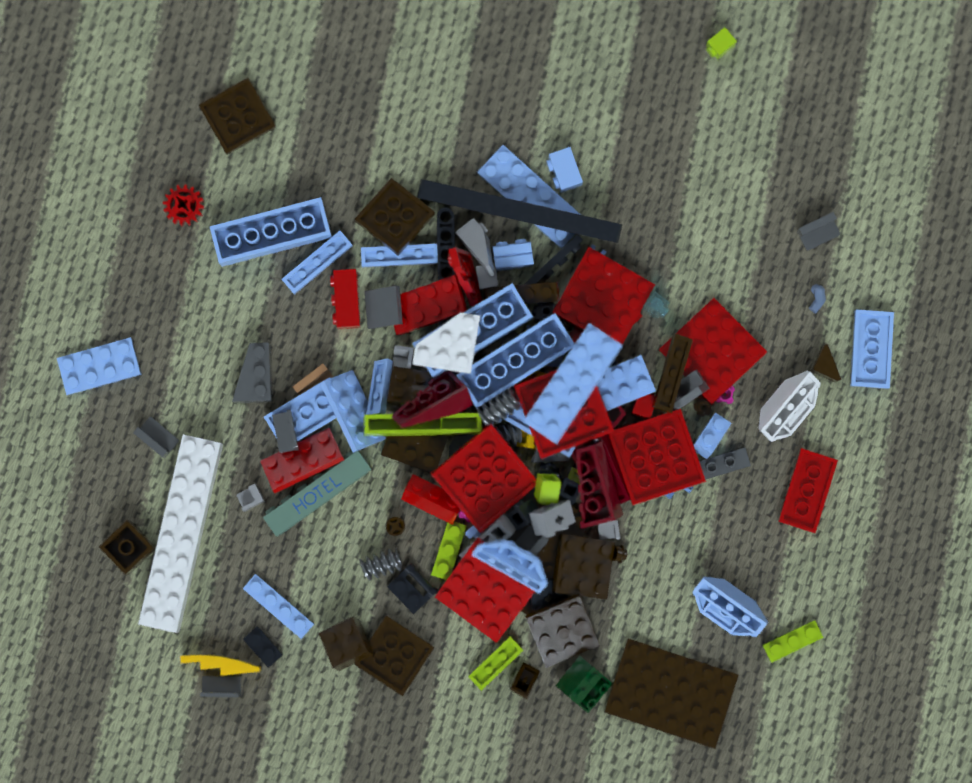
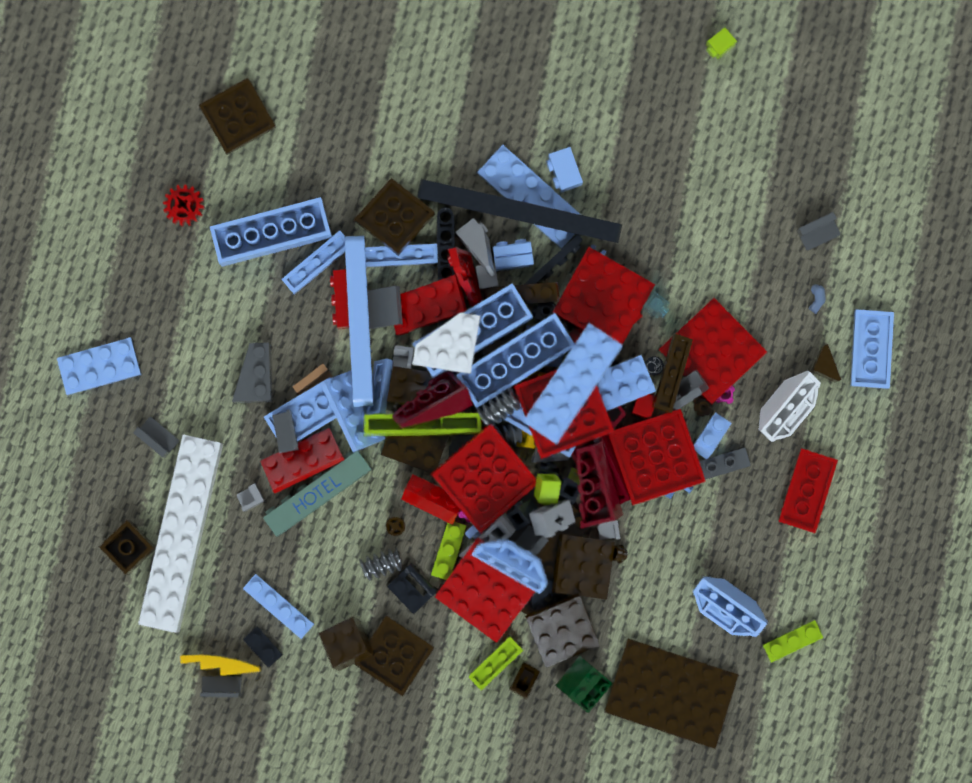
(359, 321): none -> light blue beam
(654, 365): none -> black tile

